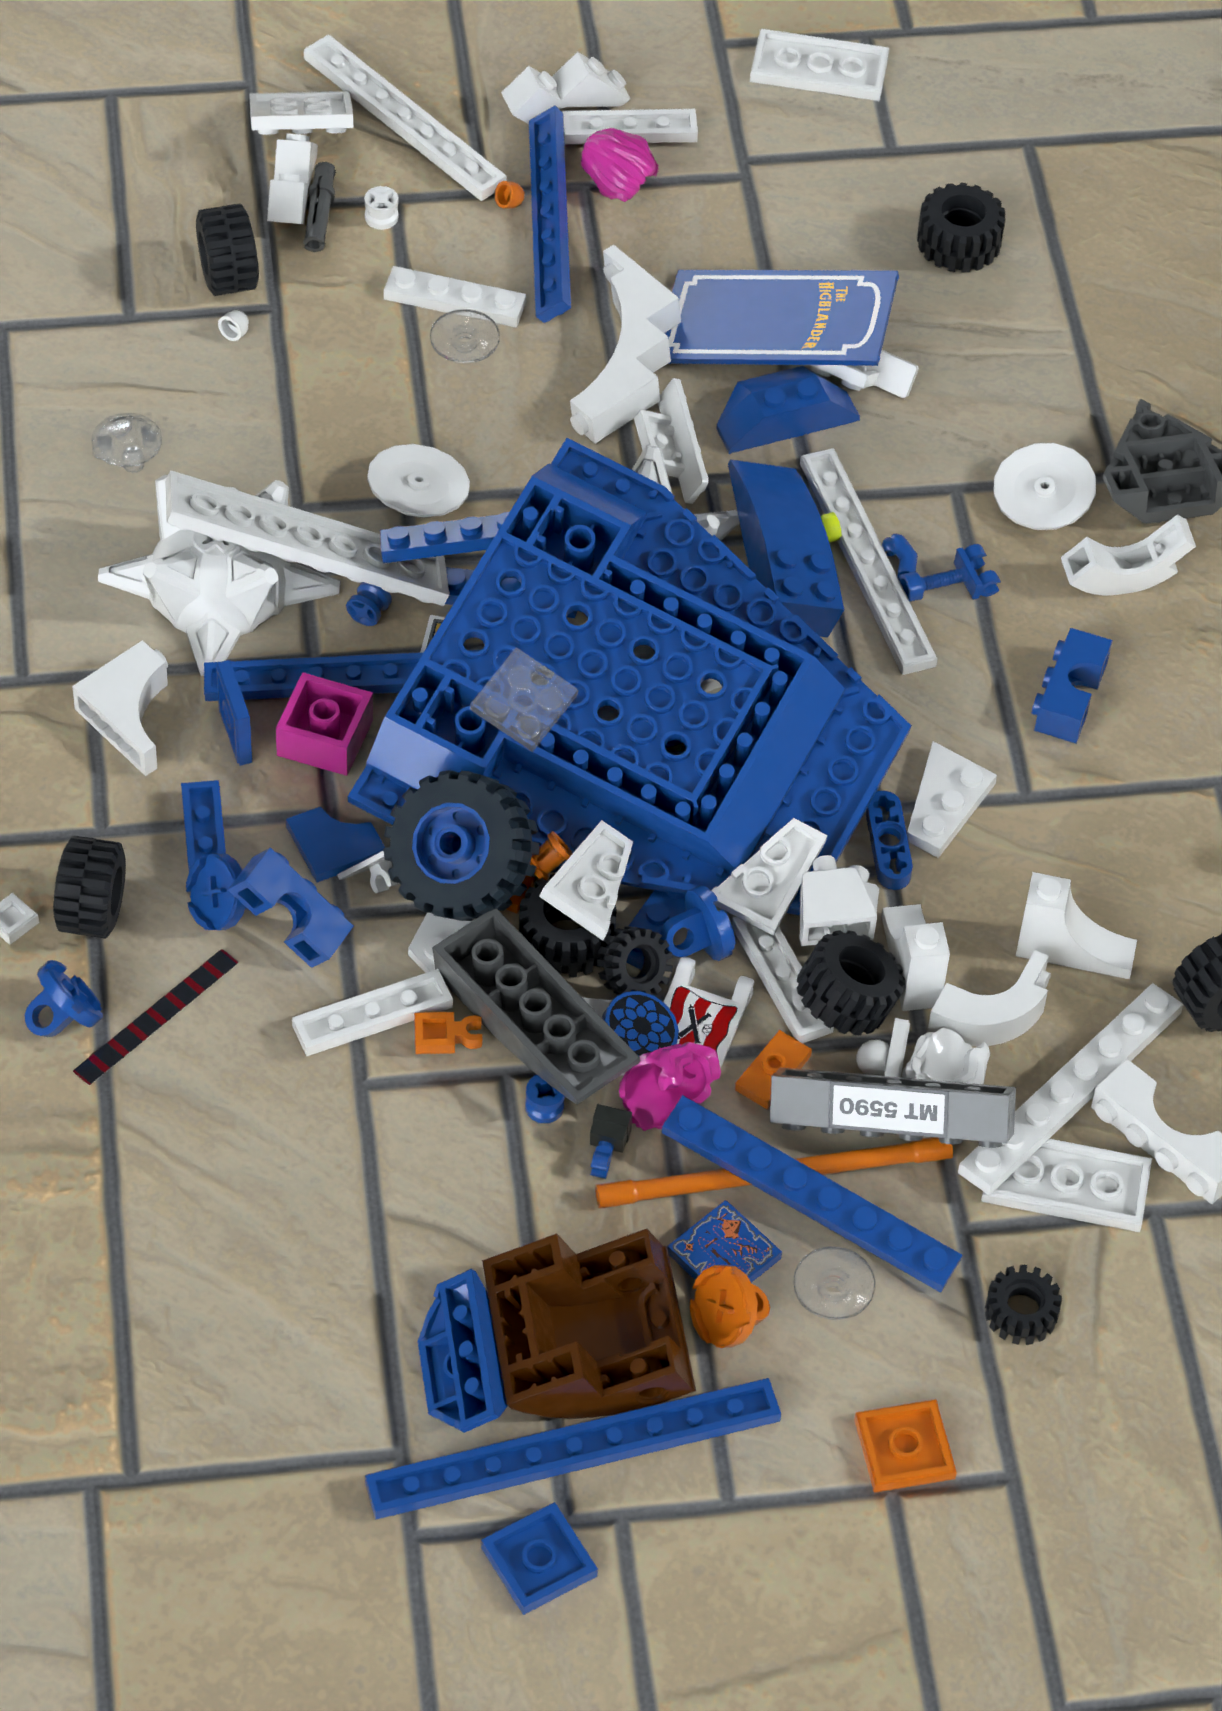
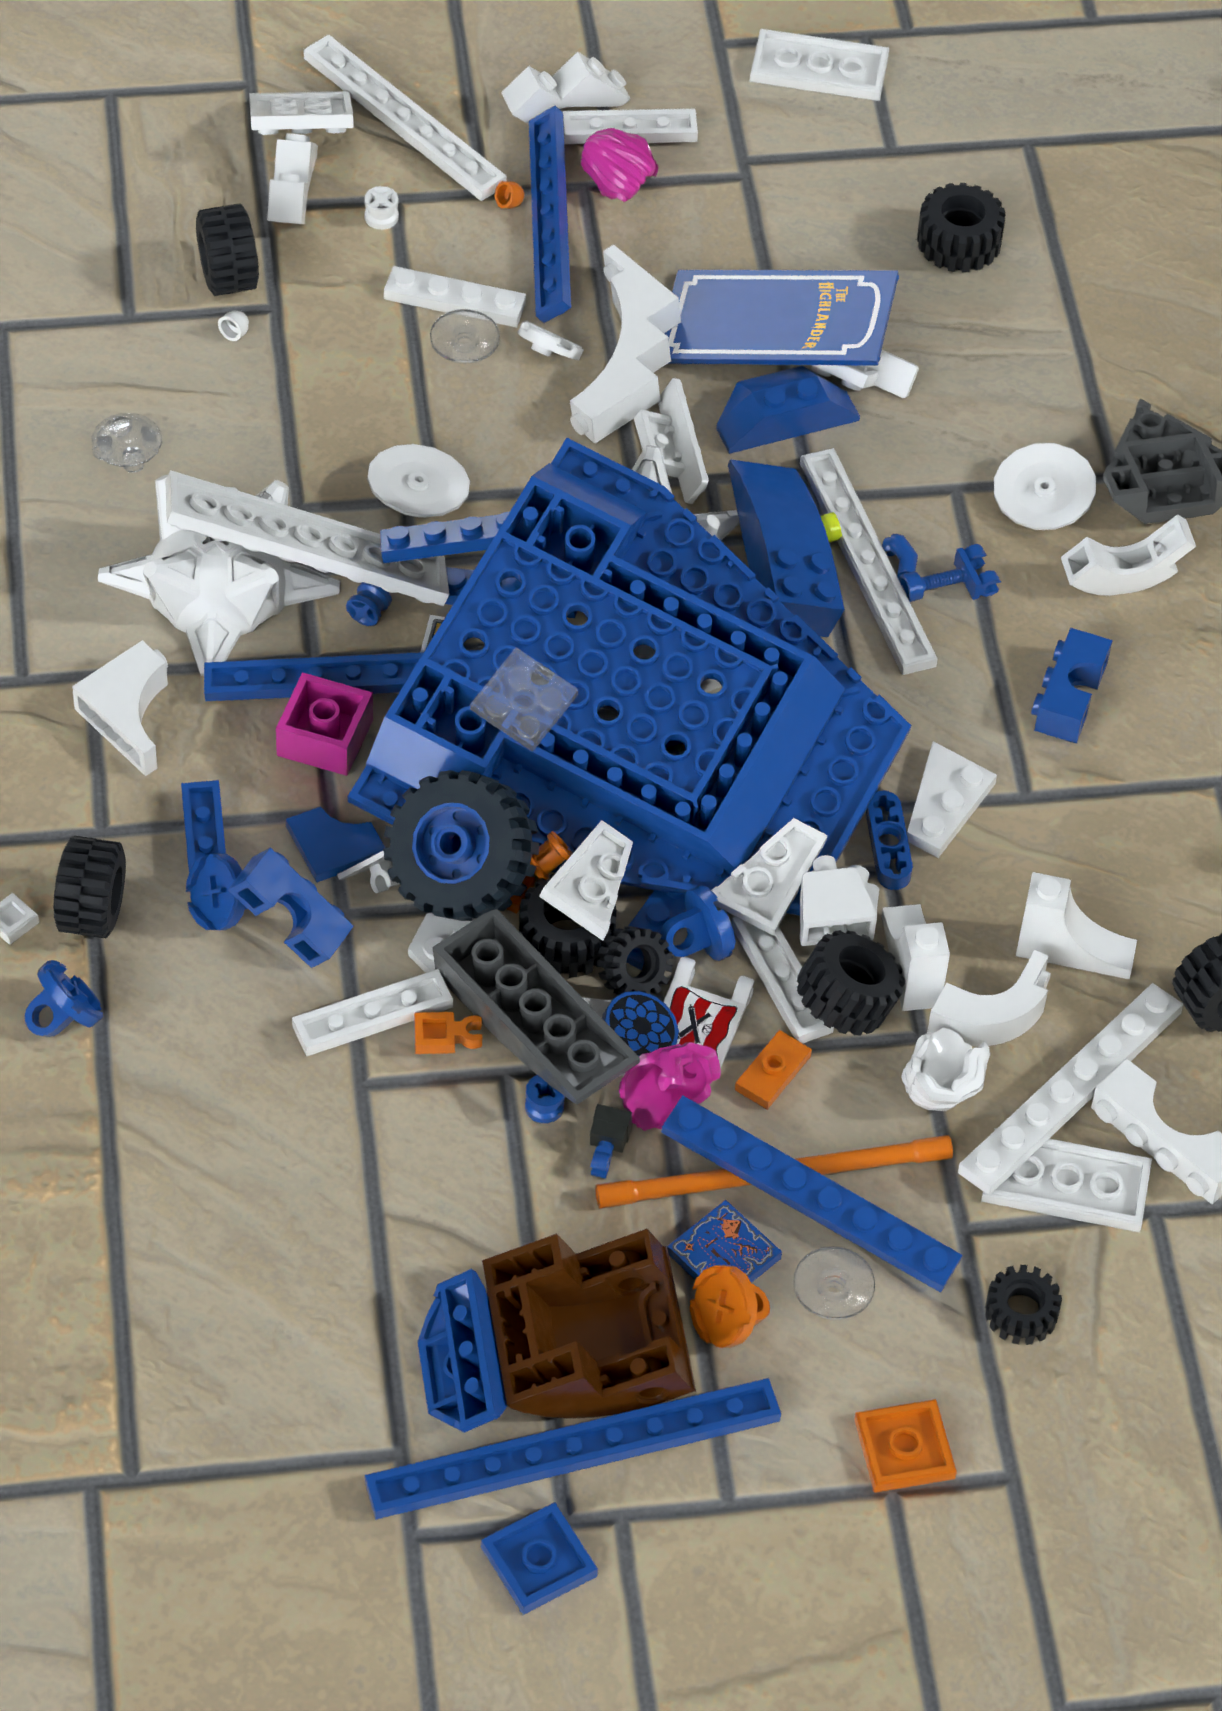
(155, 1017): black sticker -> none
(234, 712): blue tile -> none
(321, 196): dark grey pin -> none
(548, 342): none -> white plate
(882, 1059): white tile -> none
(893, 1106): brick -> none

